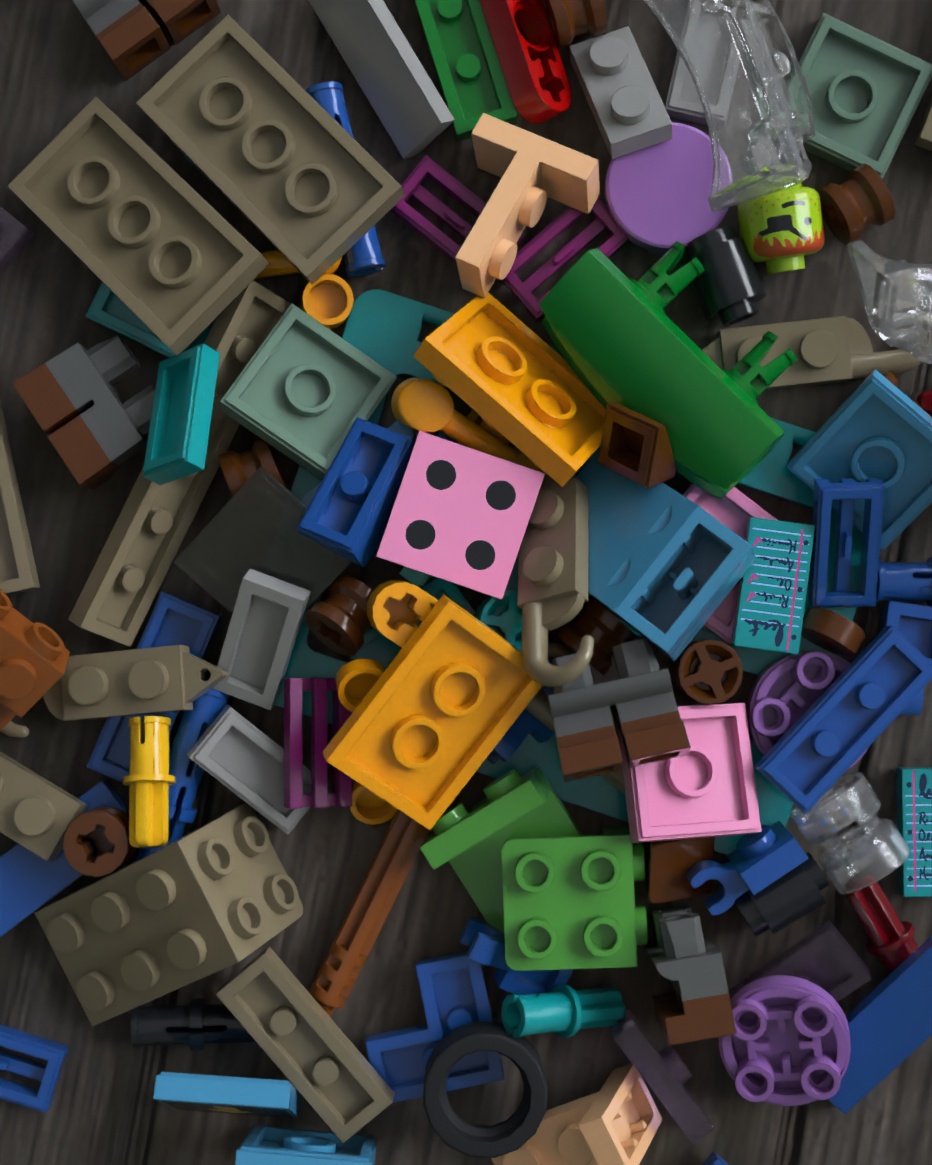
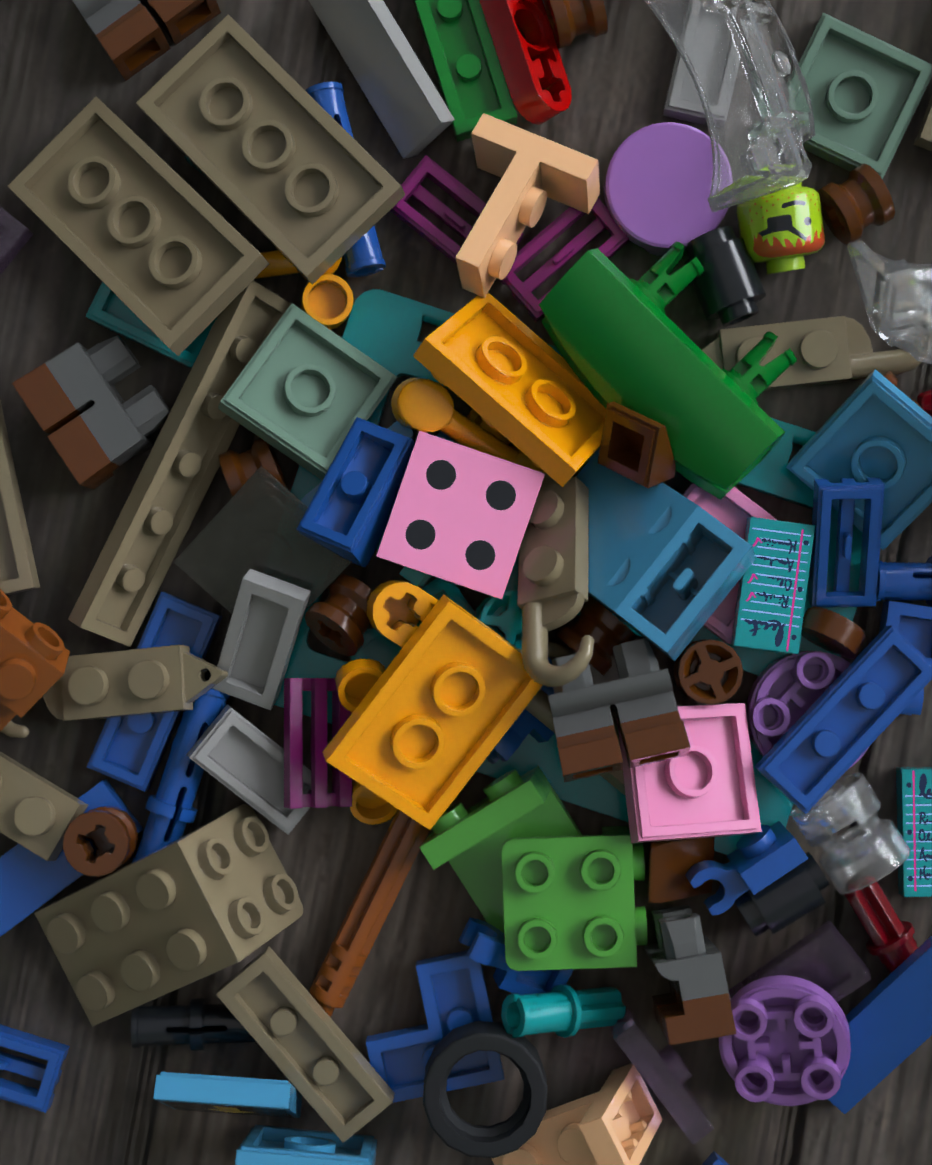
(149, 781): yellow axle -> none
(181, 415): teal tile -> none
(620, 92): light grey plate -> none

